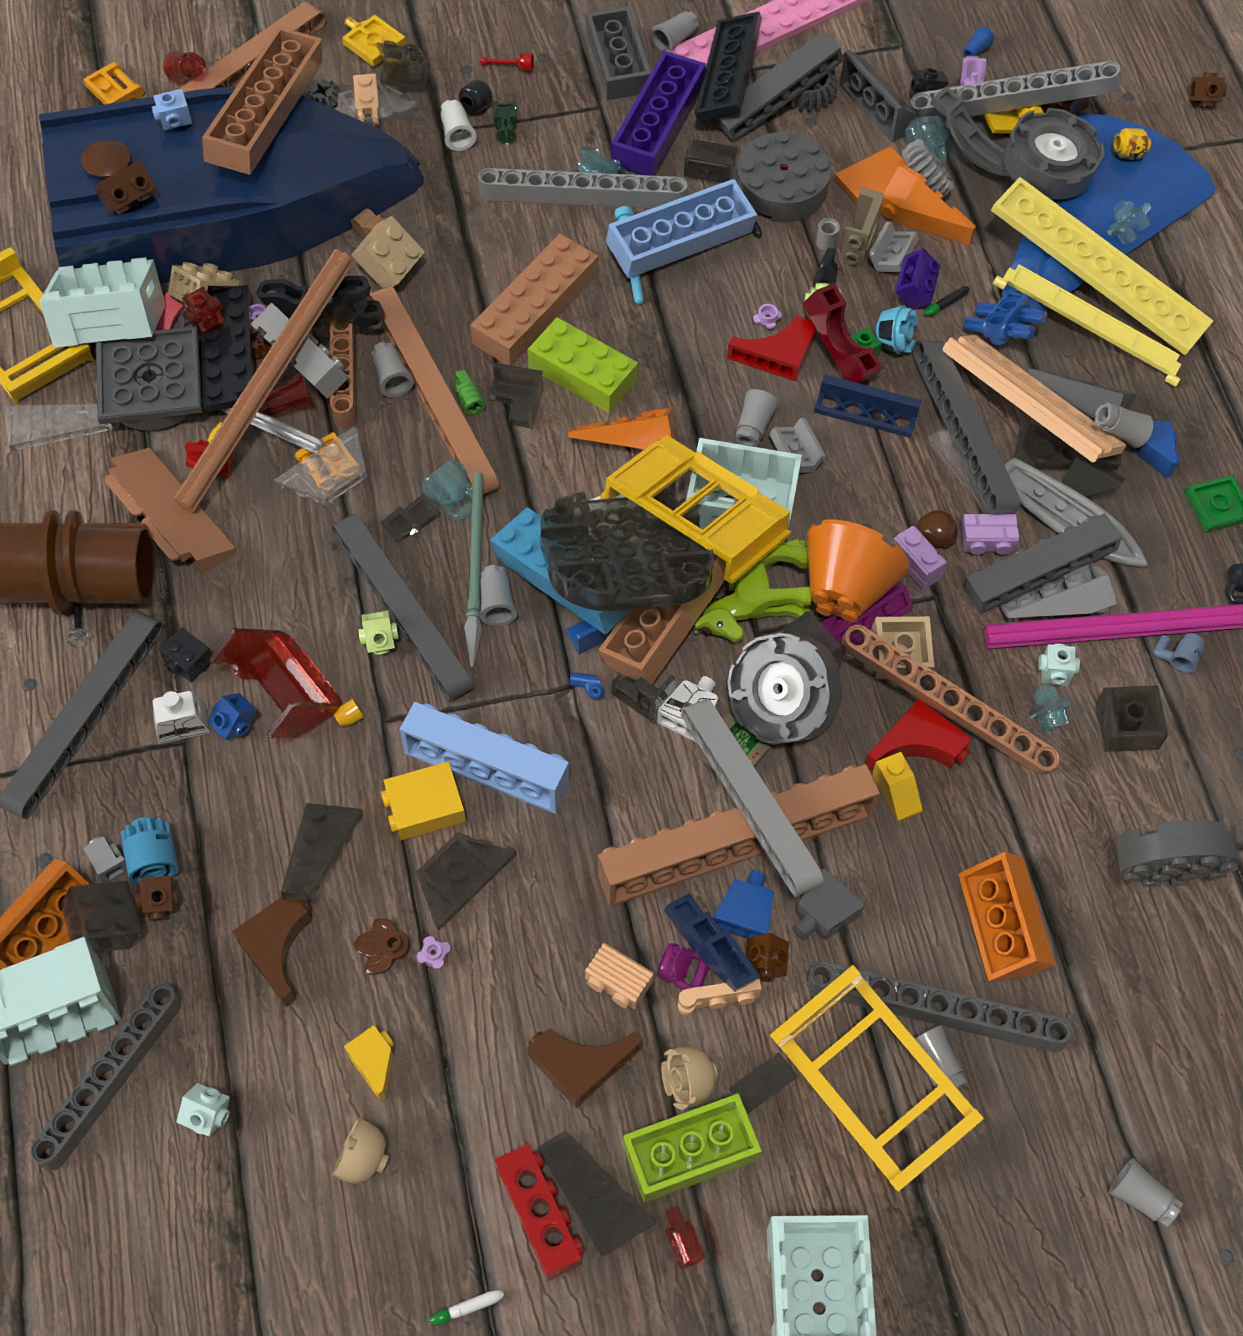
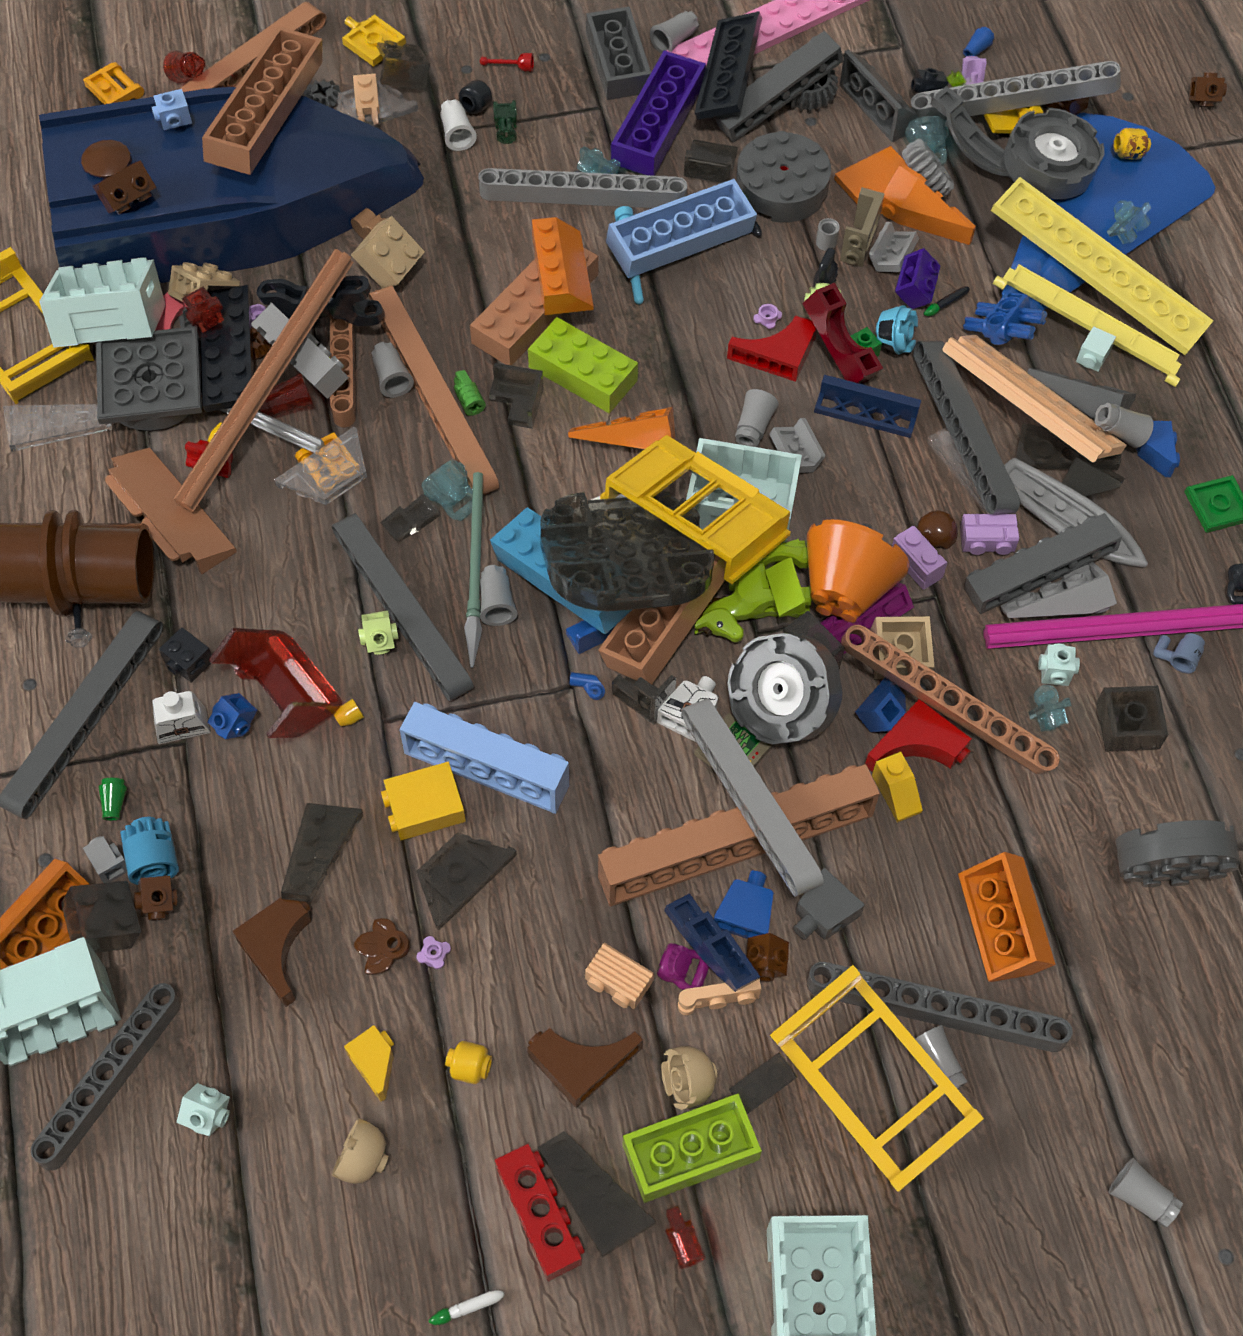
(112, 796): none -> green cone
(469, 1062): none -> yellow head
(561, 267): none -> orange slope
(786, 588): none -> lime slope
(882, 707): none -> blue slope
(956, 79): none -> clear neon green plate
(1095, 349): none -> light aqua brick

